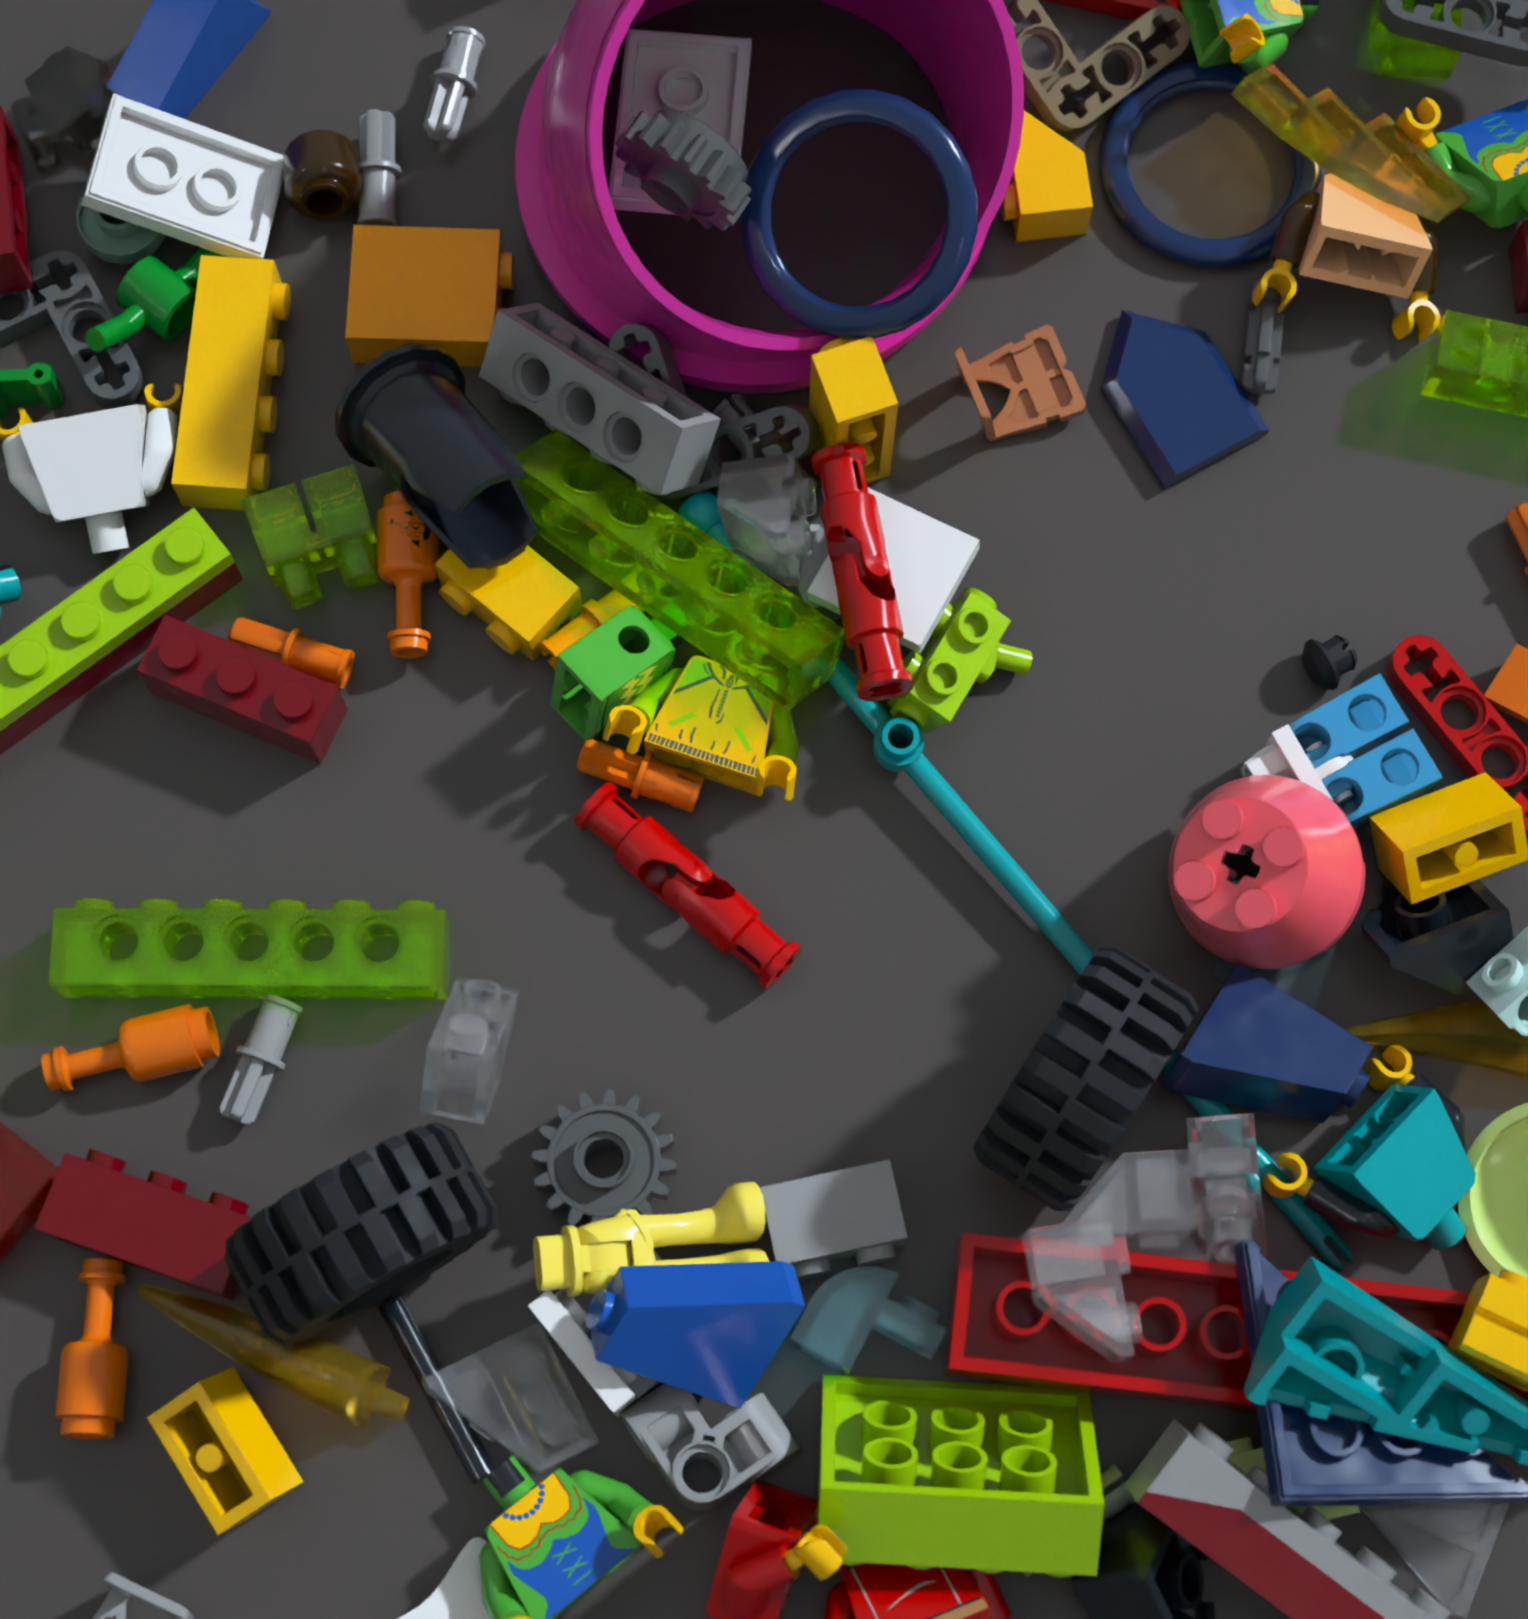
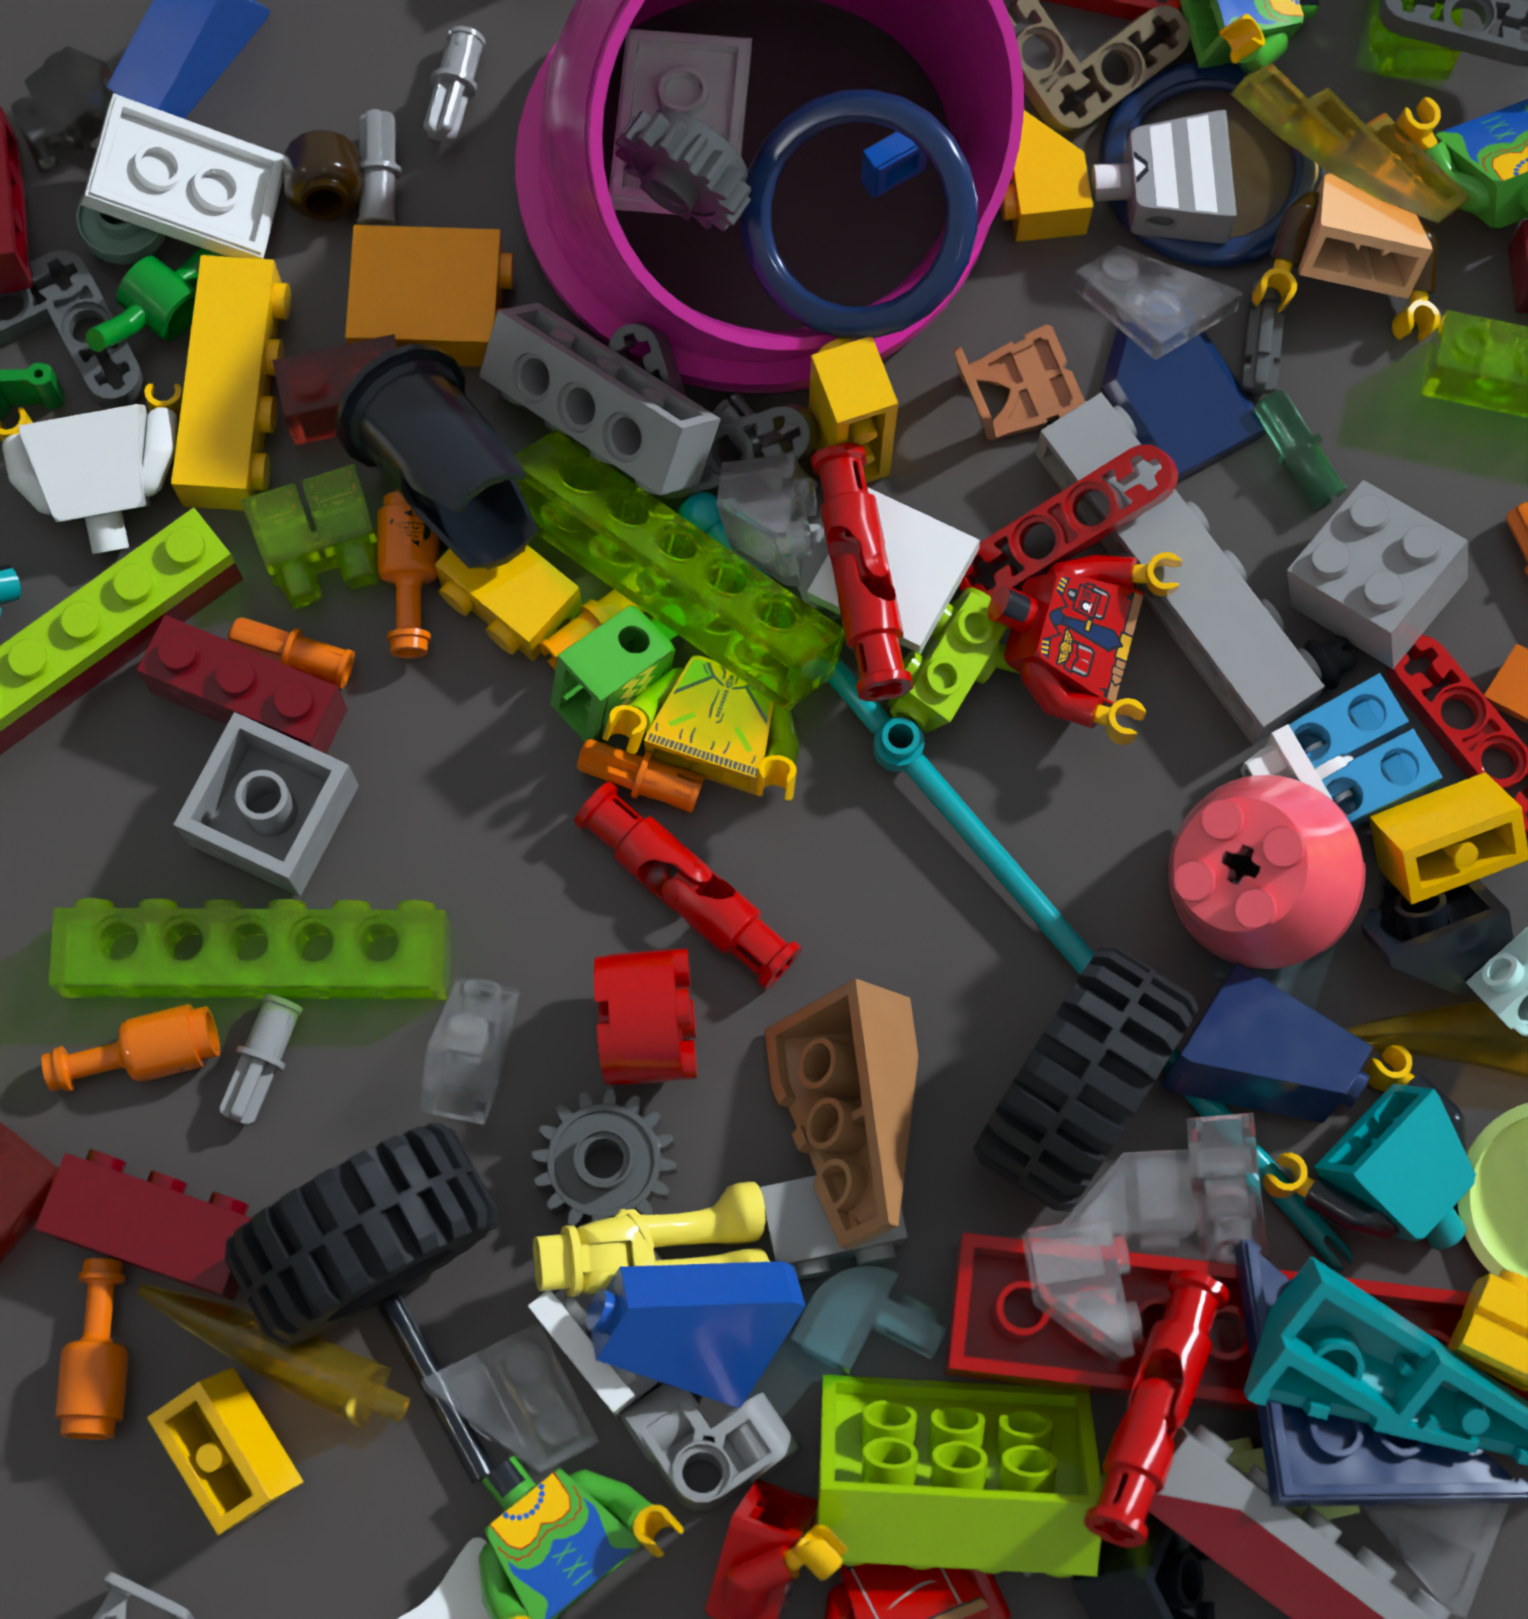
(266, 804): none -> light grey brick
(315, 381): none -> clear red brick
(645, 1017): none -> red brick
(850, 1088): none -> medium nougat wedge
(891, 163): none -> blue tile
(1062, 517): none -> red beam
(1076, 634): none -> red torso
(1143, 1442): none -> red piece
(1153, 300): none -> clear wing
(1174, 179): none -> light grey torso
(1214, 613): none -> light grey brick
(1299, 449): none -> clear green axle
(1378, 573): none -> light grey brick

